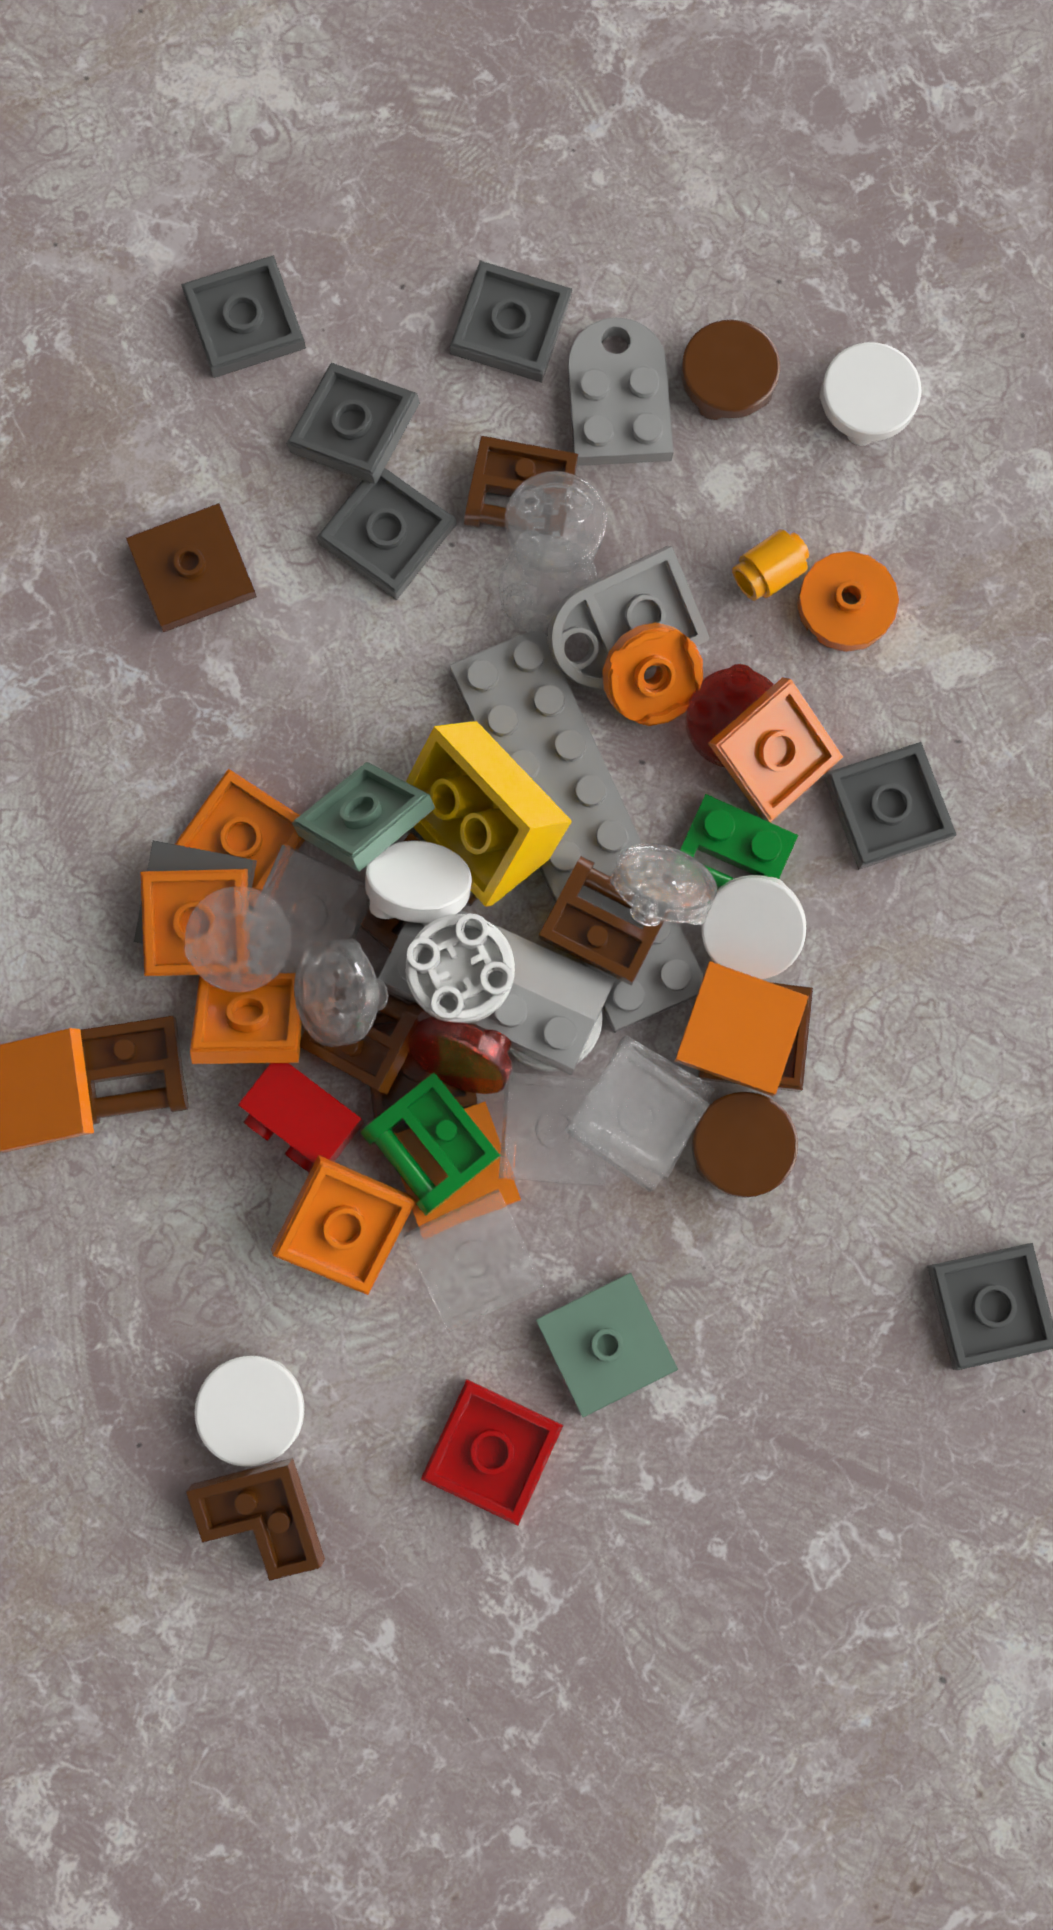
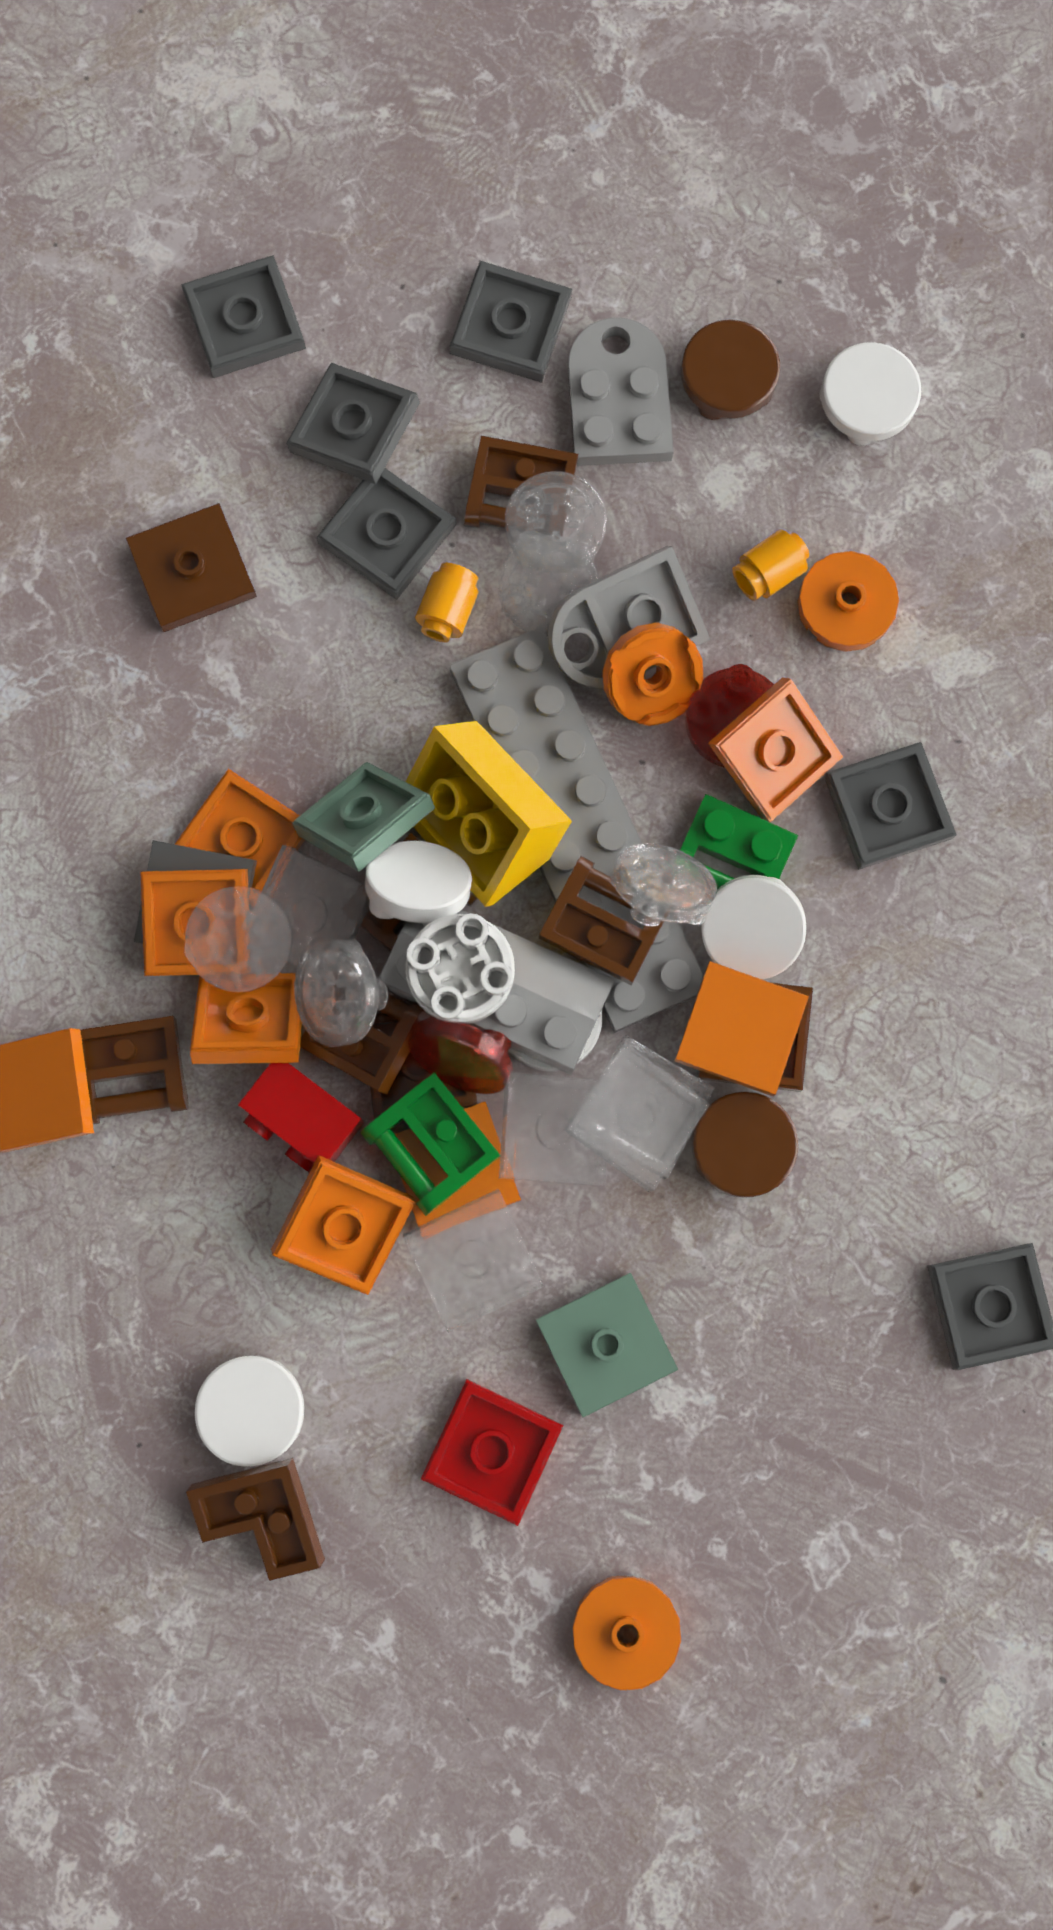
(447, 602): none -> light orange brick
(618, 1603): none -> orange plate

